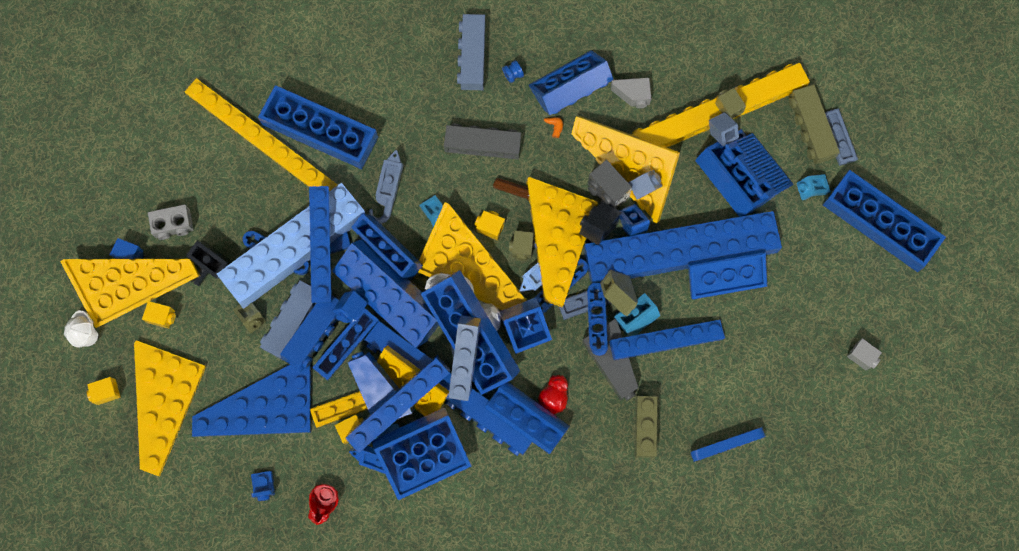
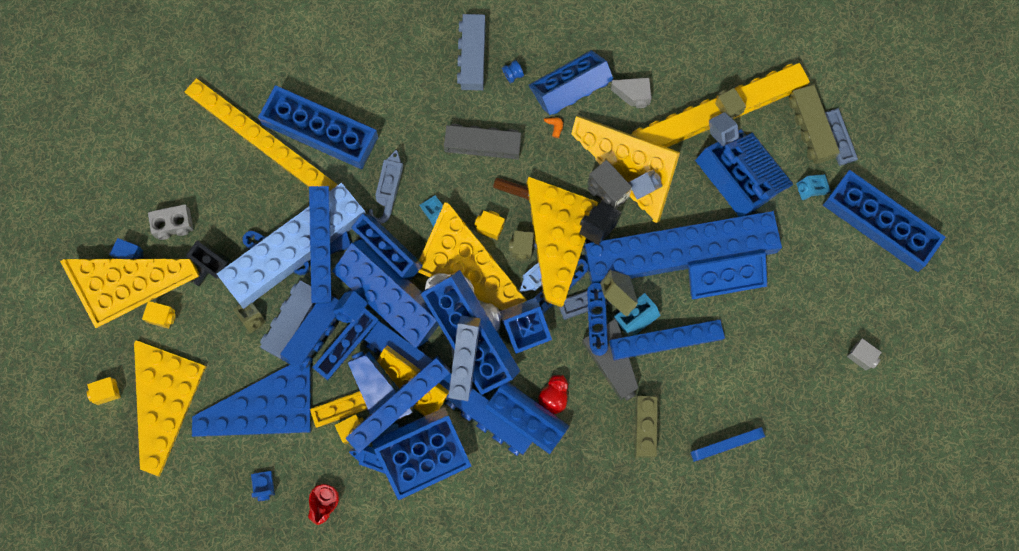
(80, 330): white piece -> none
(634, 220): blue slope -> none

